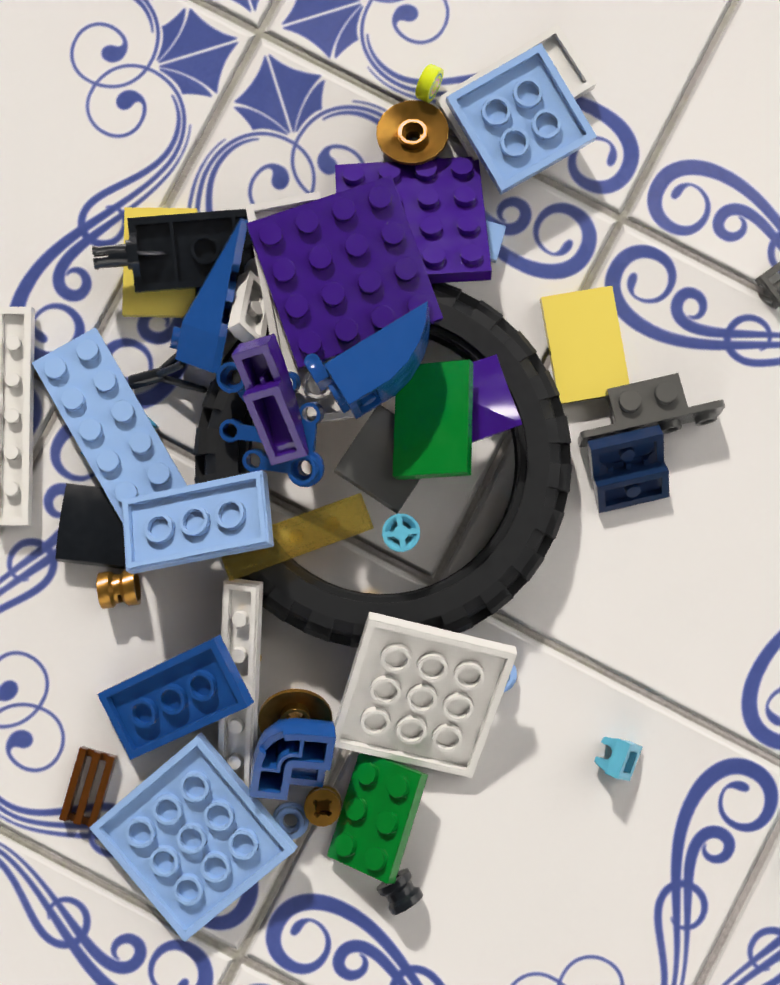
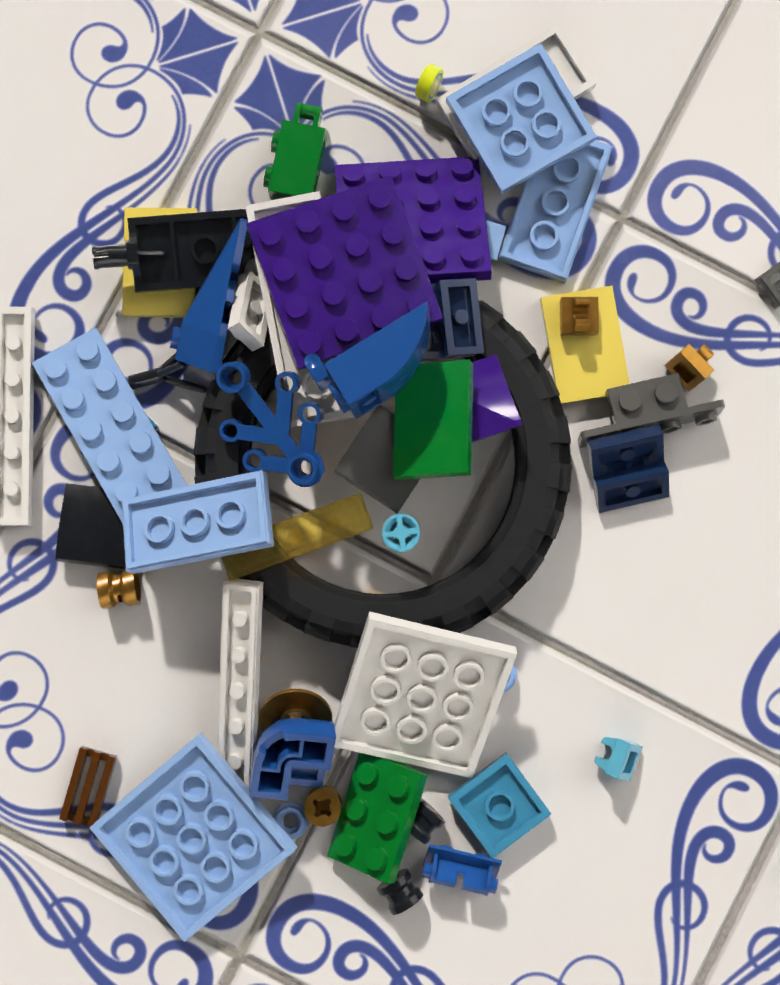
(175, 697): blue plate -> none
(271, 399): dark purple slope -> none
(298, 154): none -> green brick
(411, 120): pearl gold dish -> none
(425, 822): none -> black wheel
(460, 329): none -> dark blue slope
(478, 870): none -> blue hinge
(499, 805): none -> dark azure plate
(555, 213): none -> light blue tile
(579, 316): none -> pearl gold tile
(691, 365): none -> pearl gold tile

